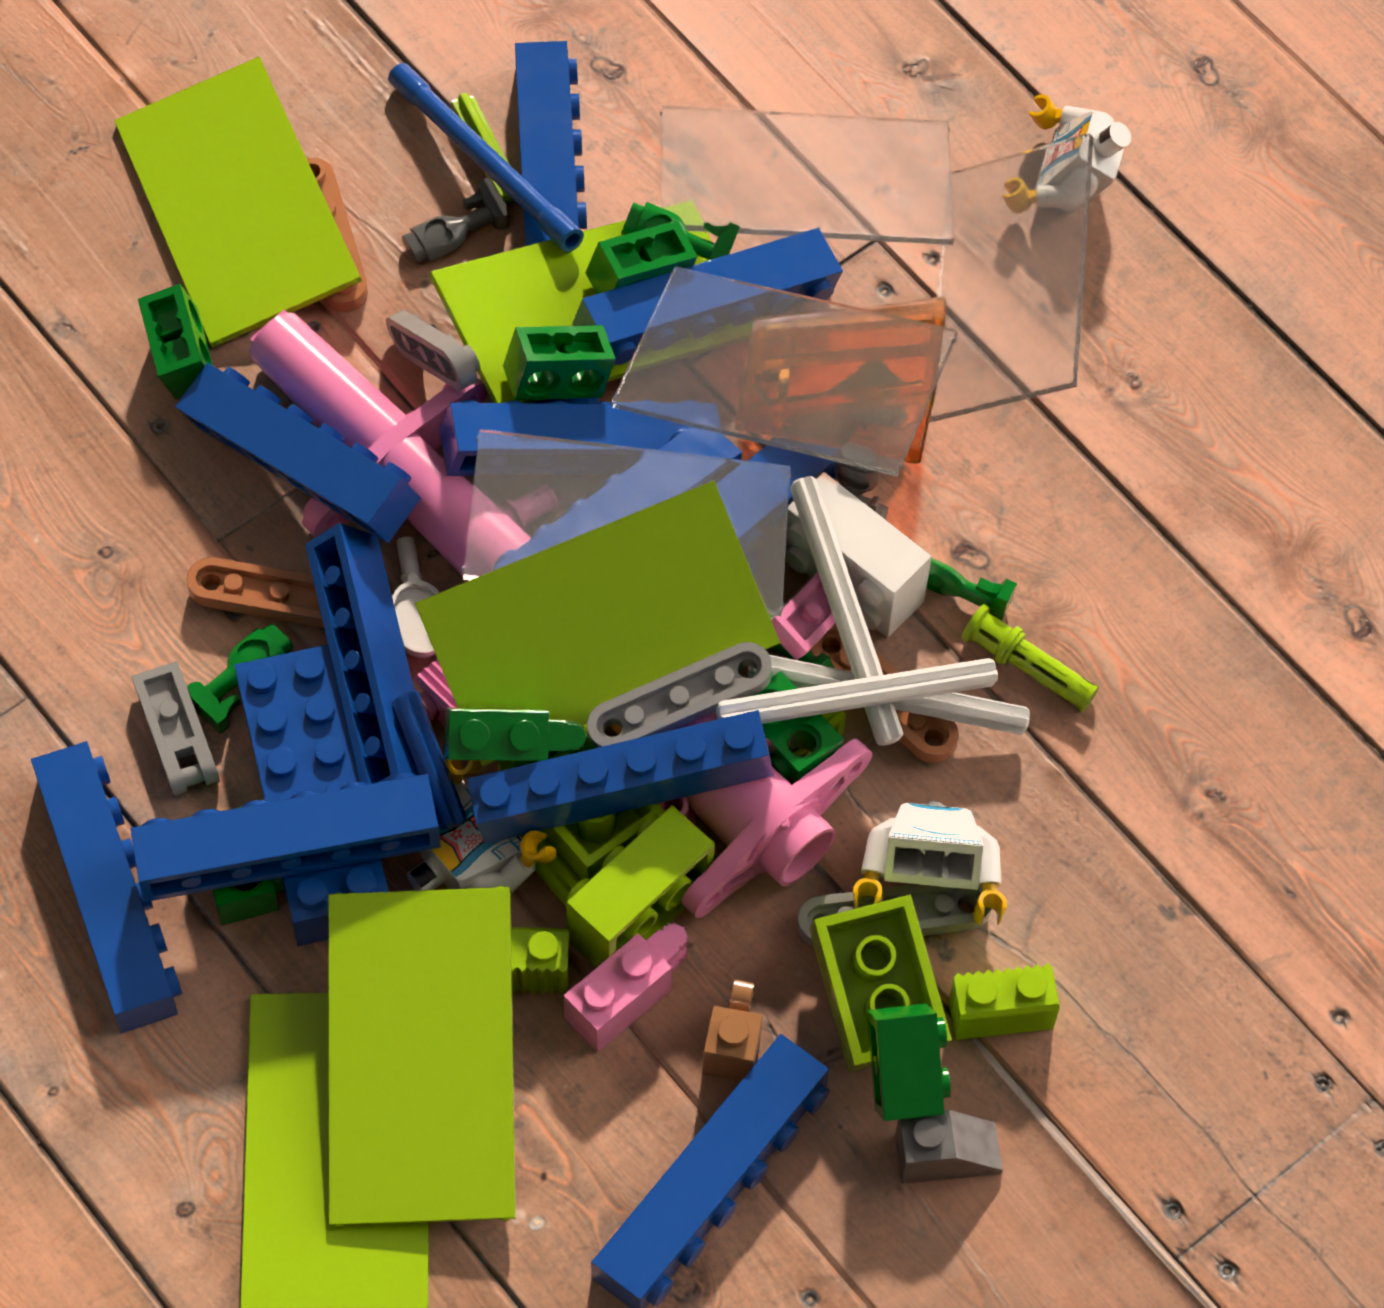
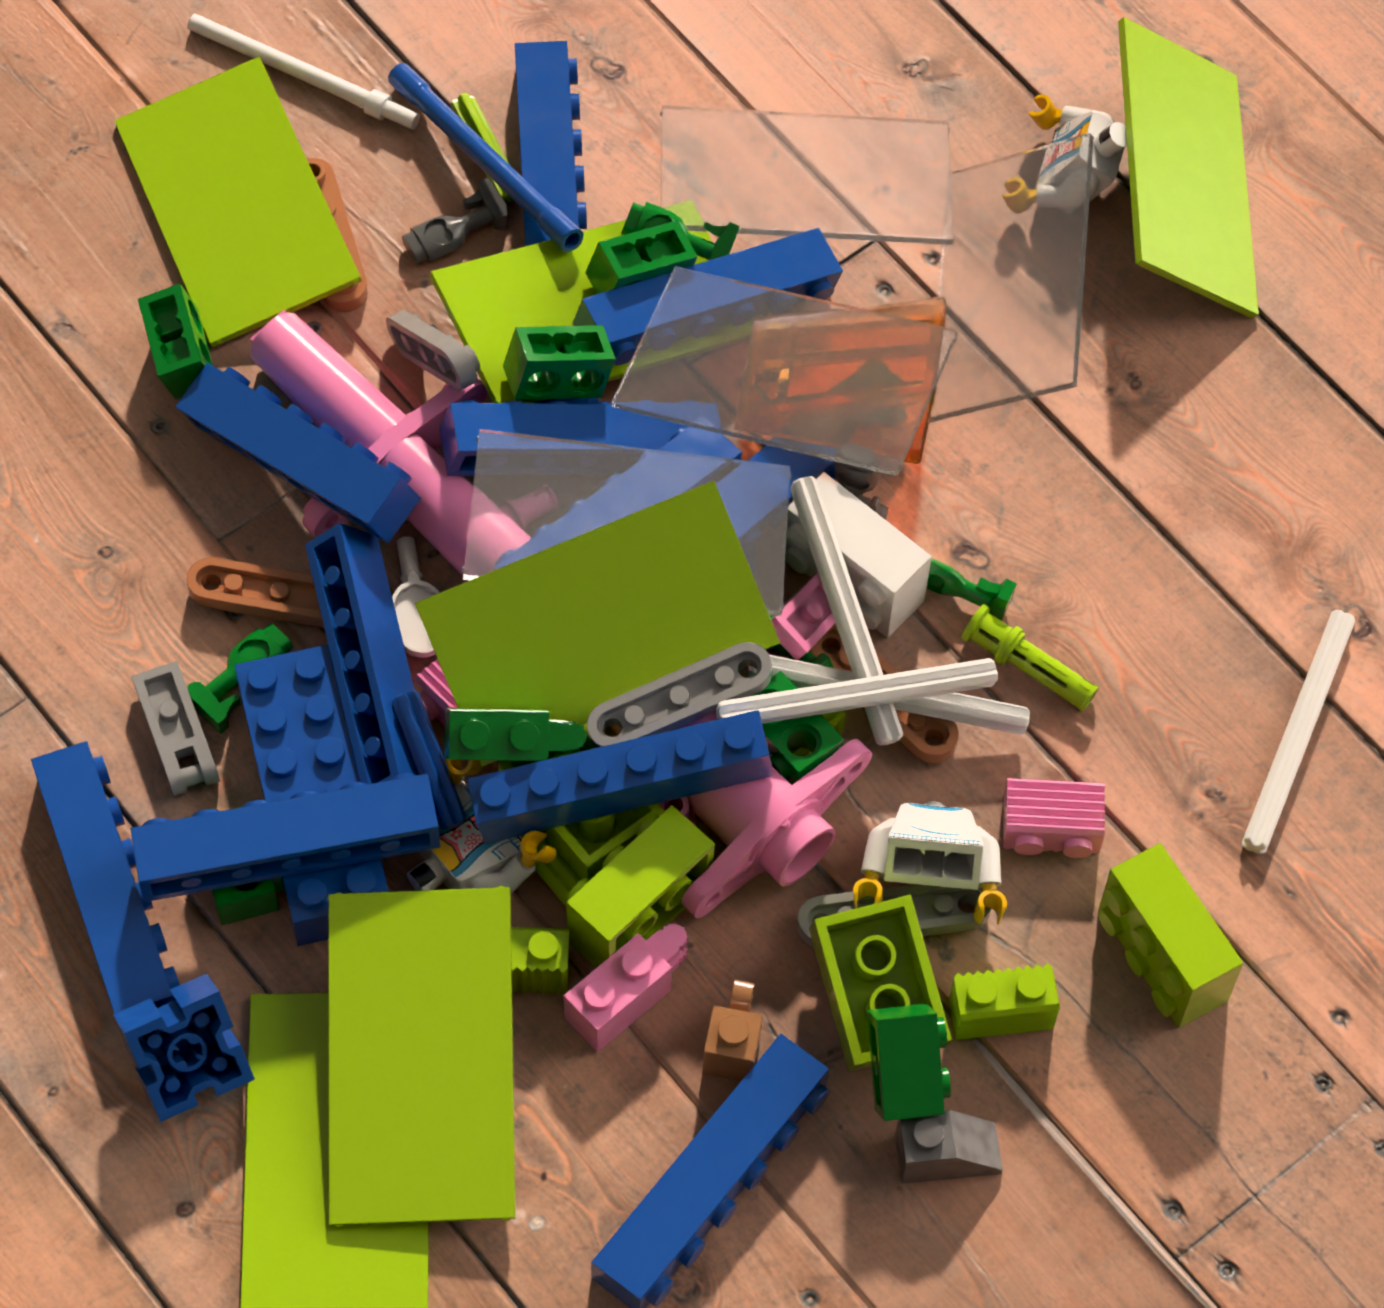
(184, 1047): none -> blue brick
(374, 103): none -> white bar
(1053, 817): none -> bright pink brick
(1169, 936): none -> lime brick
(1187, 169): none -> lime piece
(1298, 732): none -> white axle

